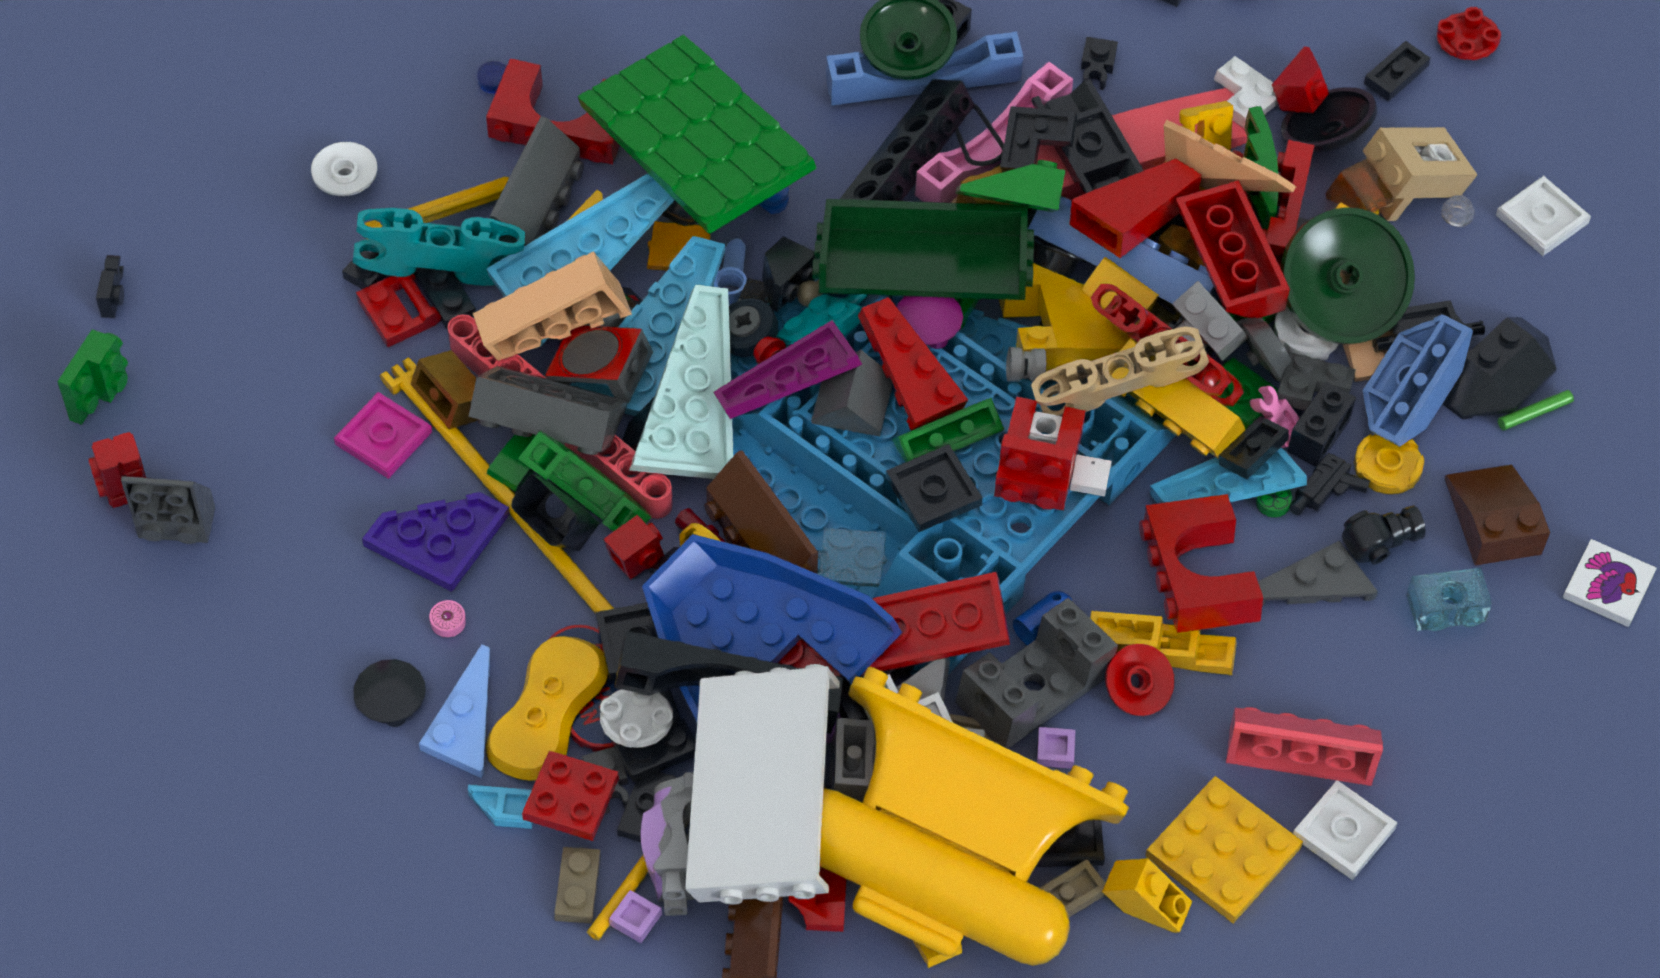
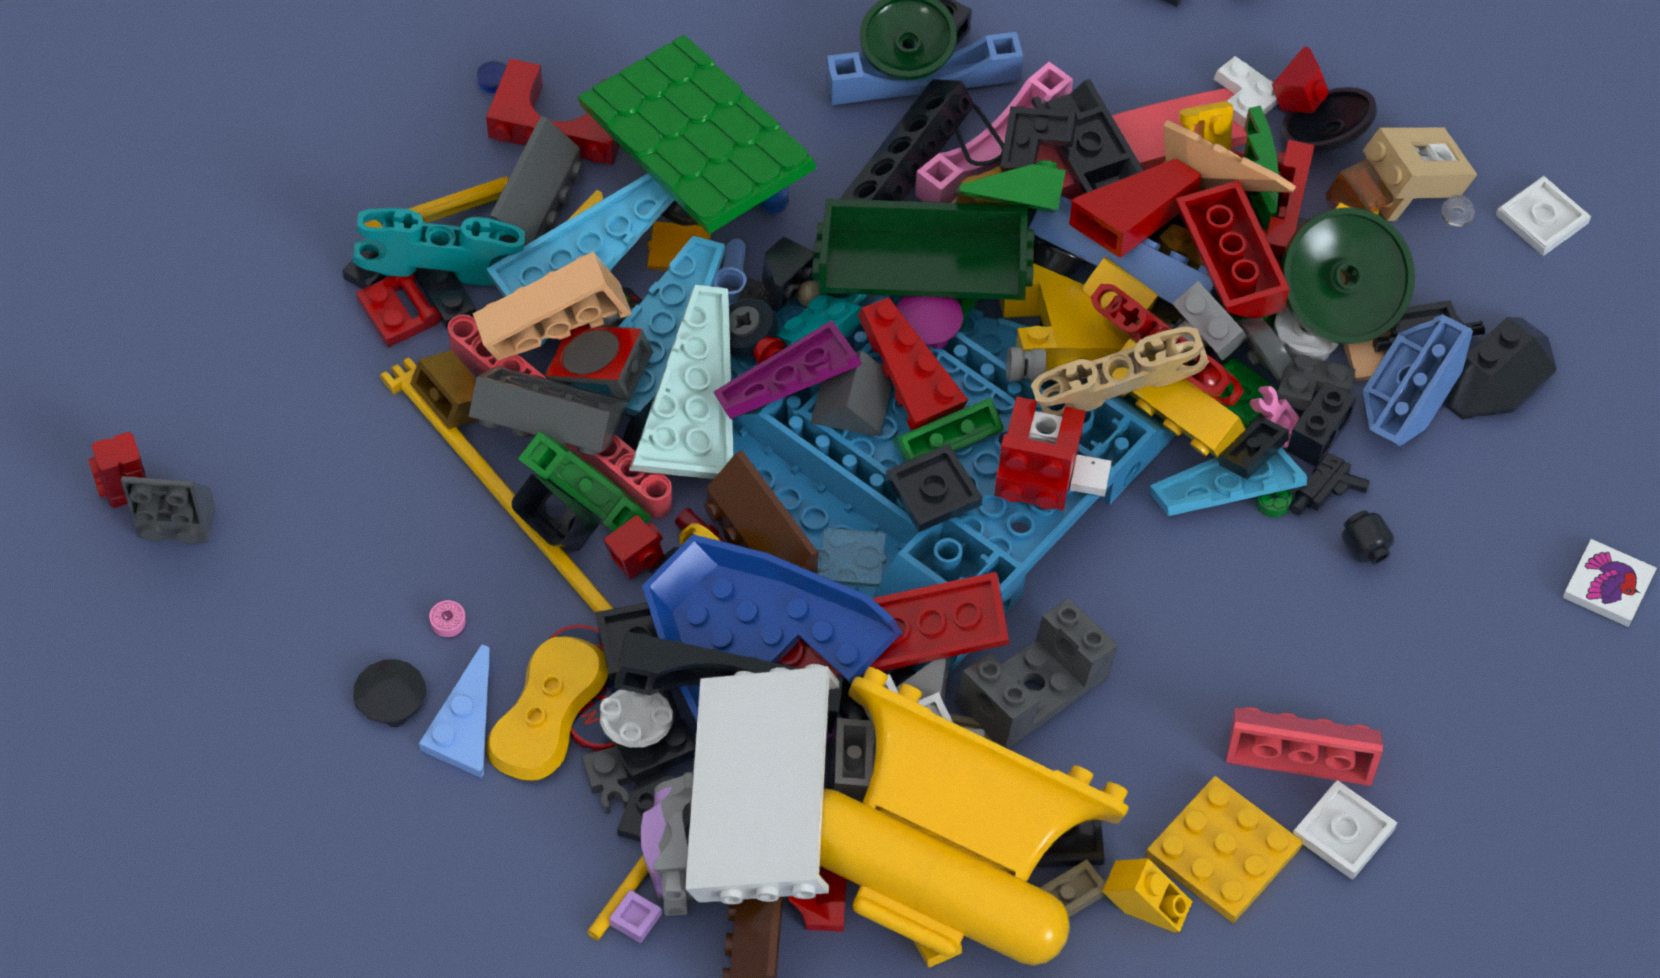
(93, 374): green plate -> none
(109, 291): black plate -> none
(345, 159): white dish -> none
(383, 435): dark pink tile -> none
(438, 536): dark purple plate -> none
(501, 804): medium azure tile -> none
(507, 467): green slope -> none
(570, 795): red plate -> none
(577, 885): dark tan plate -> none
(1028, 623): blue piece -> none
(1056, 747): lavender plate -> none
(1098, 59): black plate -> none
(1154, 675): red dish -> none
(1183, 650): yellow slope -> none
(1192, 598): red arch -> none
(1318, 577): dark grey wing -> none
(1387, 465): yellow tile -> none
(1397, 70): black plate -> none
(1406, 525): black wheel -> none
(1463, 587): clear light blue brick -> none
(1468, 35): red dish -> none
(1498, 514): reddish brown slope -> none
(1535, 410): bright green piece -> none

